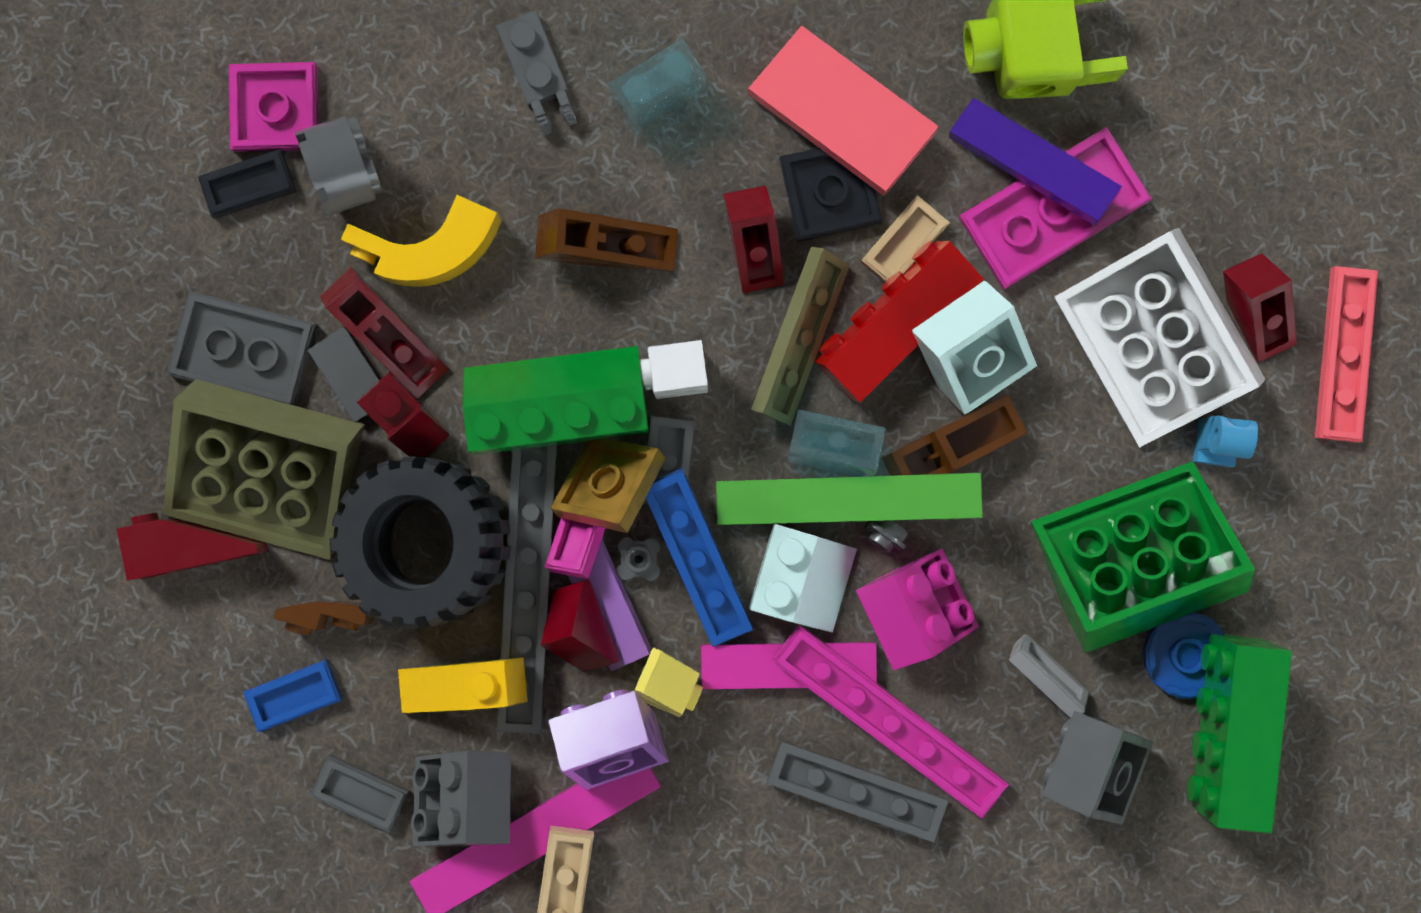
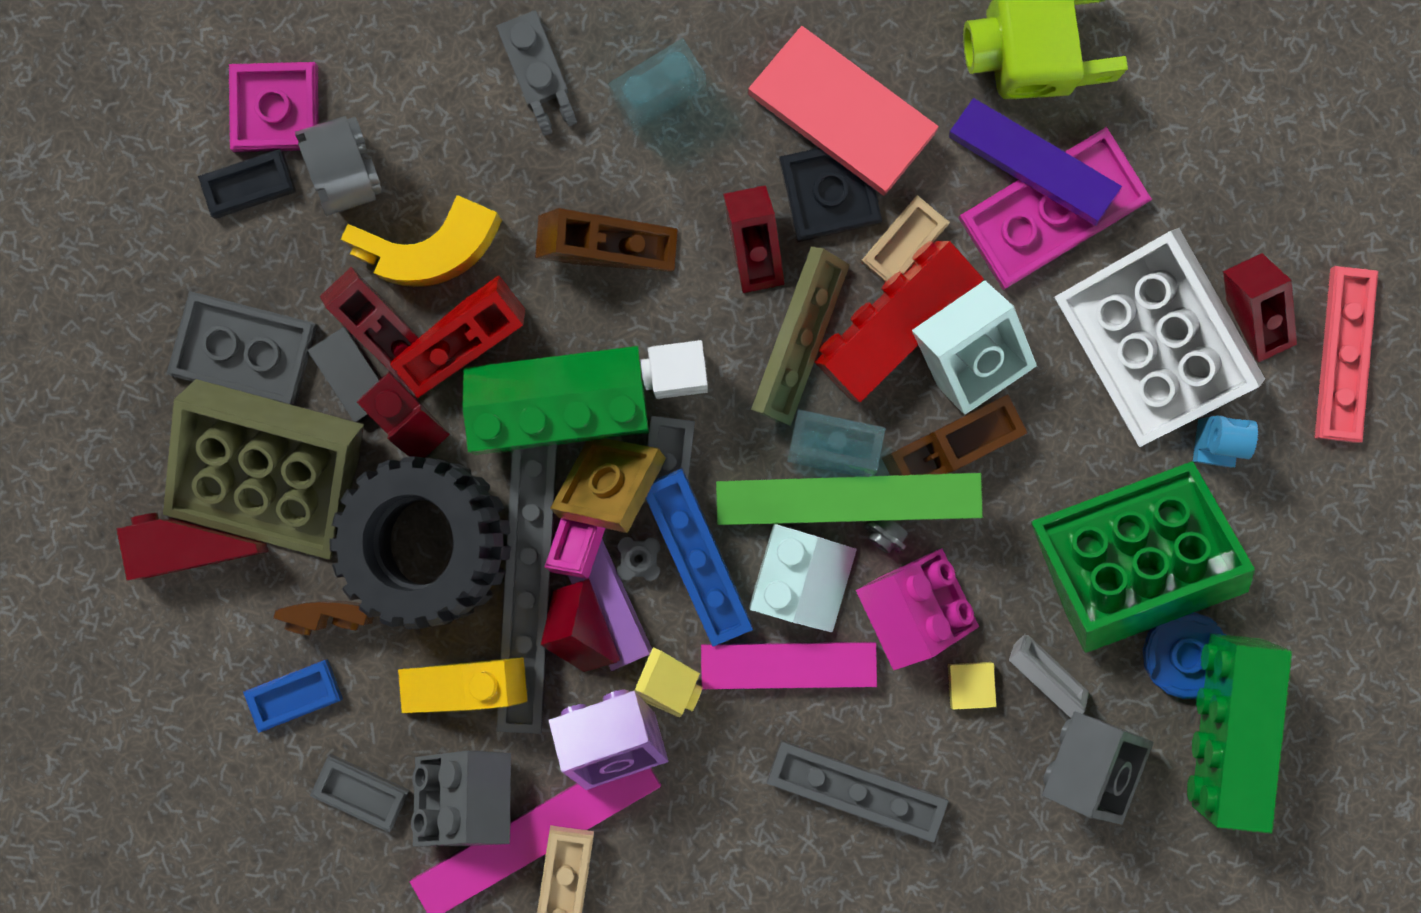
(460, 336): none -> red slope
(890, 721): dark pink tile -> none
(972, 685): none -> light yellow tile

